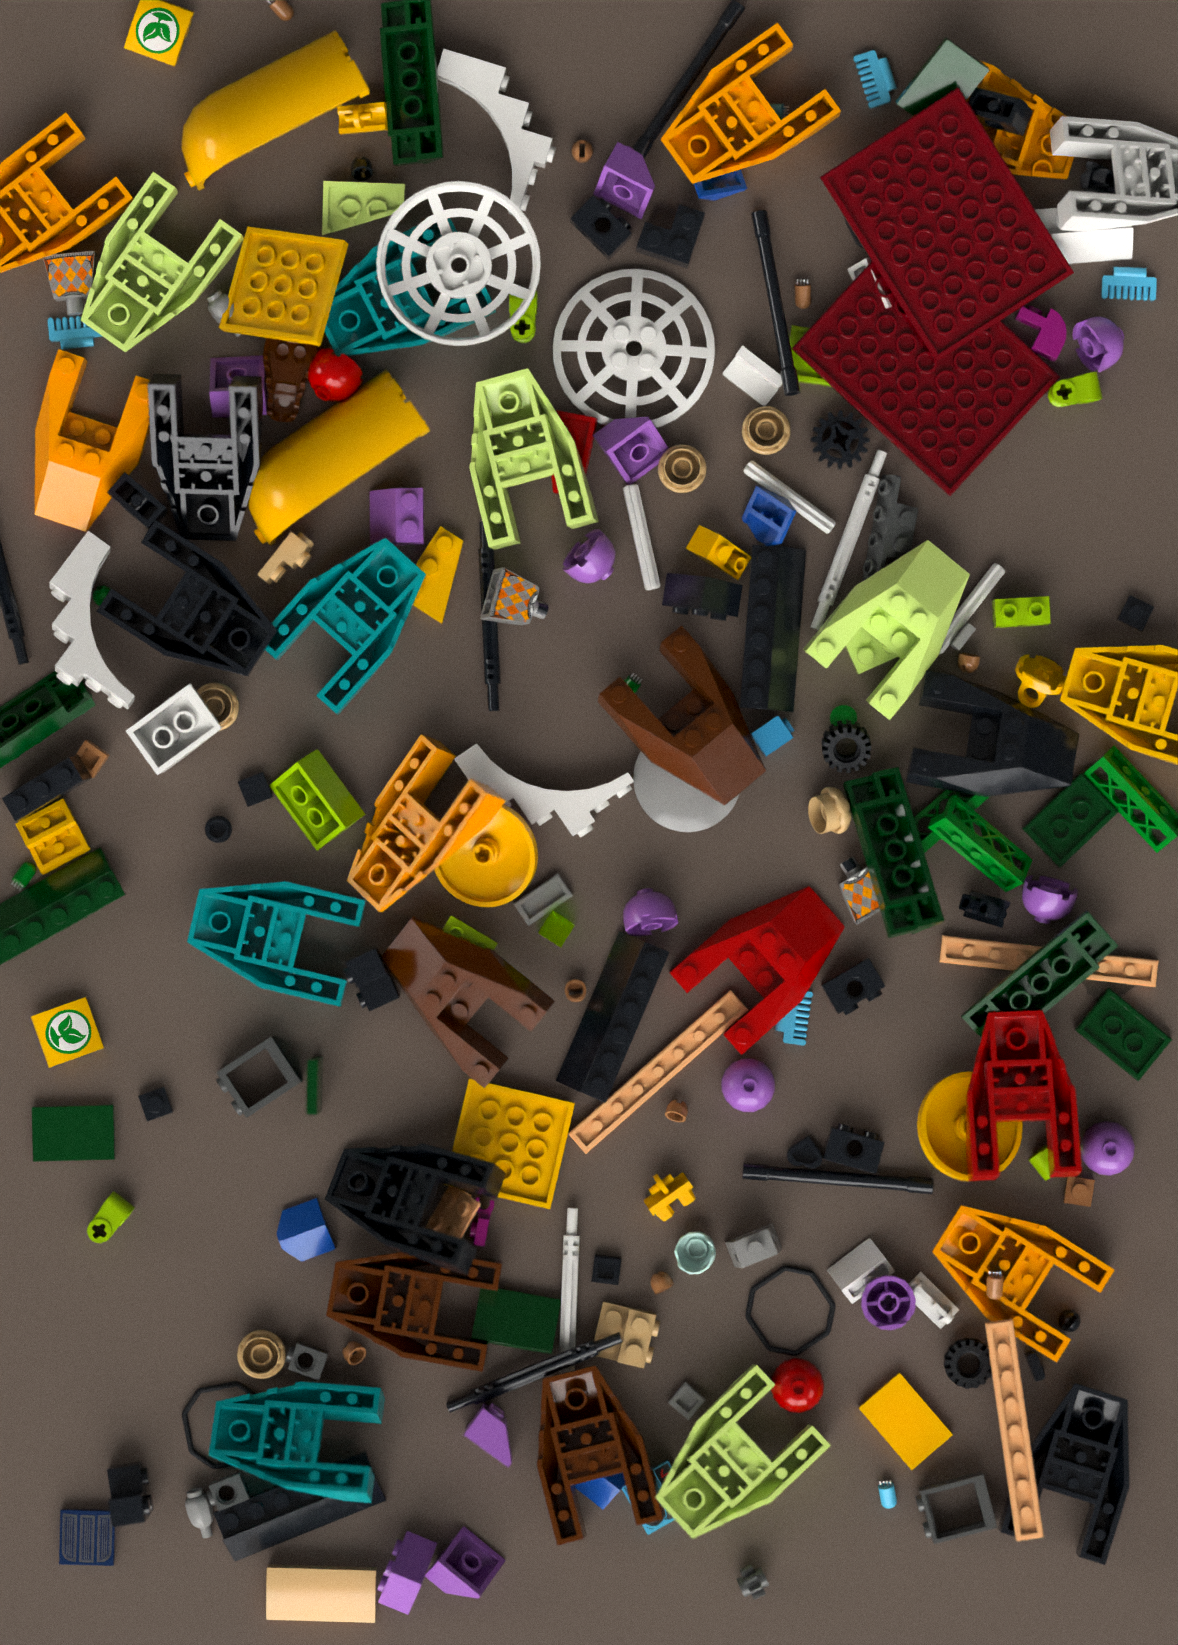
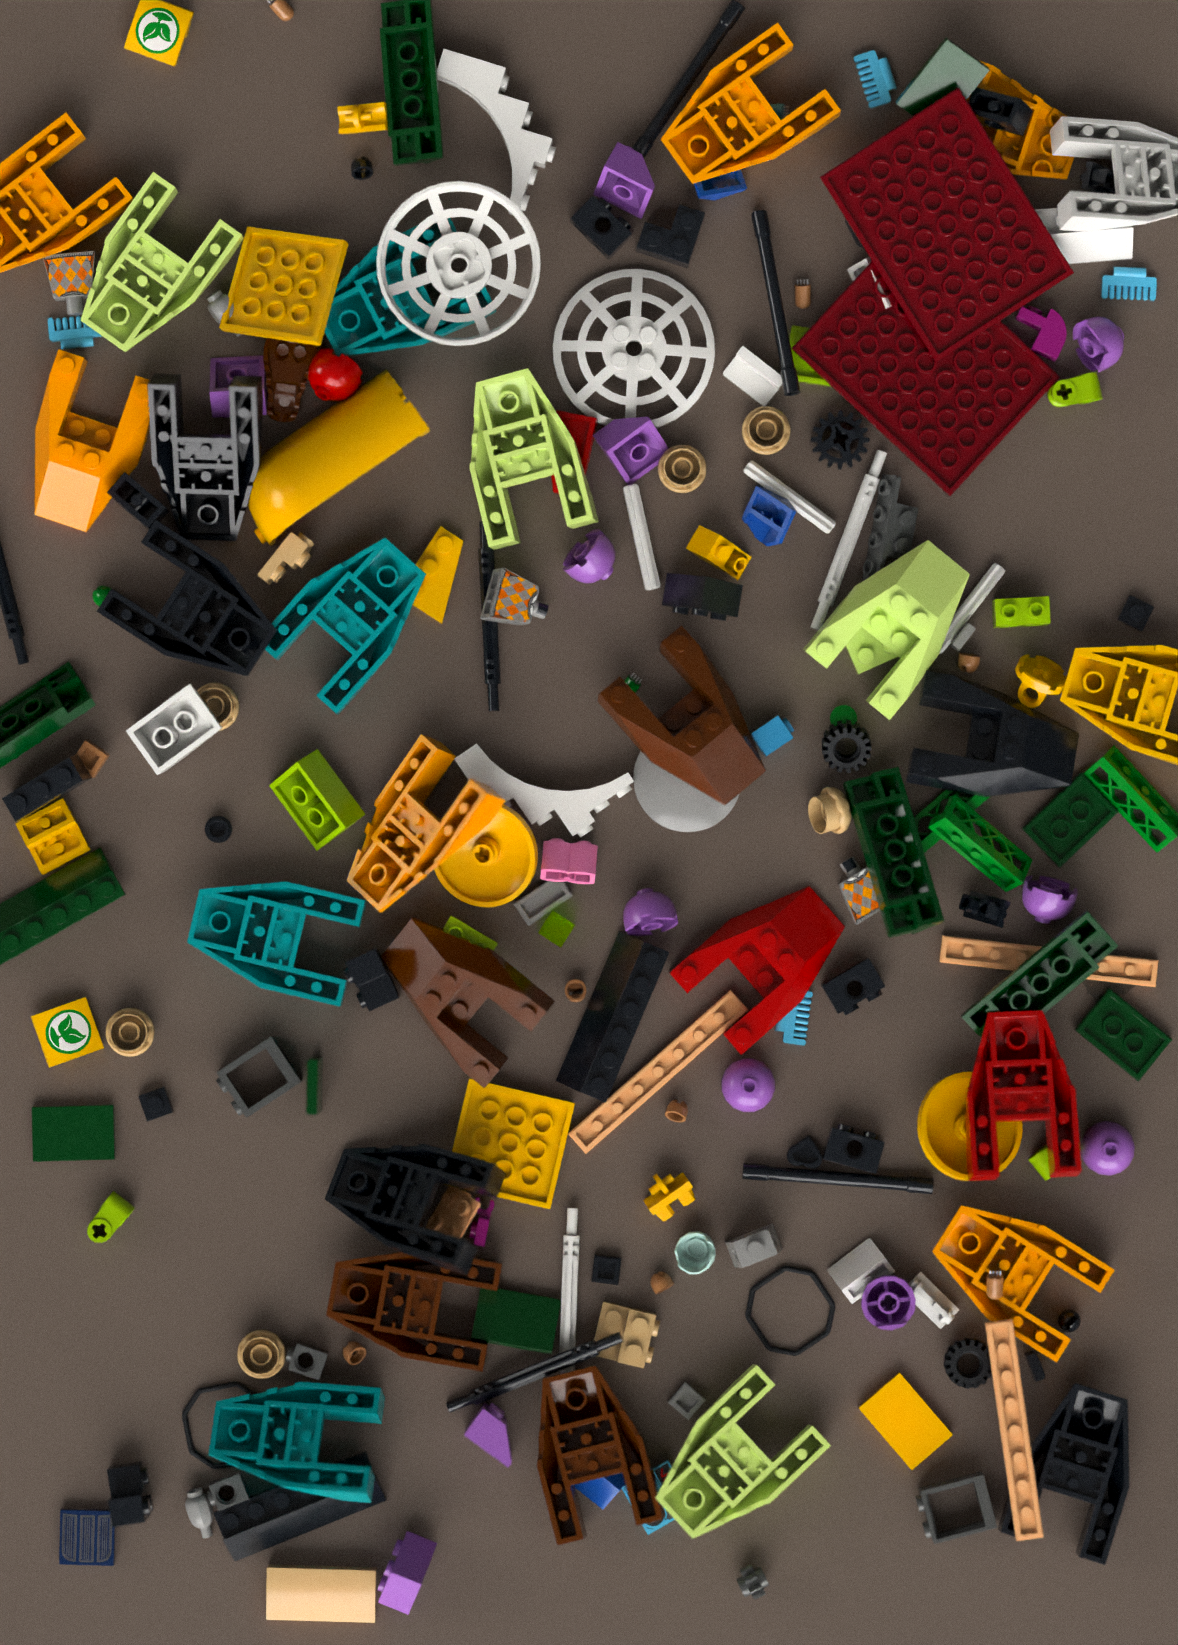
(24, 875): green piece -> none
(82, 659): white arch -> none
(130, 1032): none -> tan piece
(255, 789): black tile -> none
(268, 105): yellow panel -> none
(304, 1231): blue slope -> none
(357, 203): yellowish green wing -> none
(397, 516): medium lavender slope -> none
(465, 1566): medium lavender slope -> none
(527, 318): lime piece -> none
(569, 861): none -> bright pink brick
(576, 150): medium nougat hinge -> none
(772, 628): black slope -> none
(797, 1385): red cylinder -> none
(887, 1494): medium azure piece -> none
(1078, 1191): medium nougat plate -> none

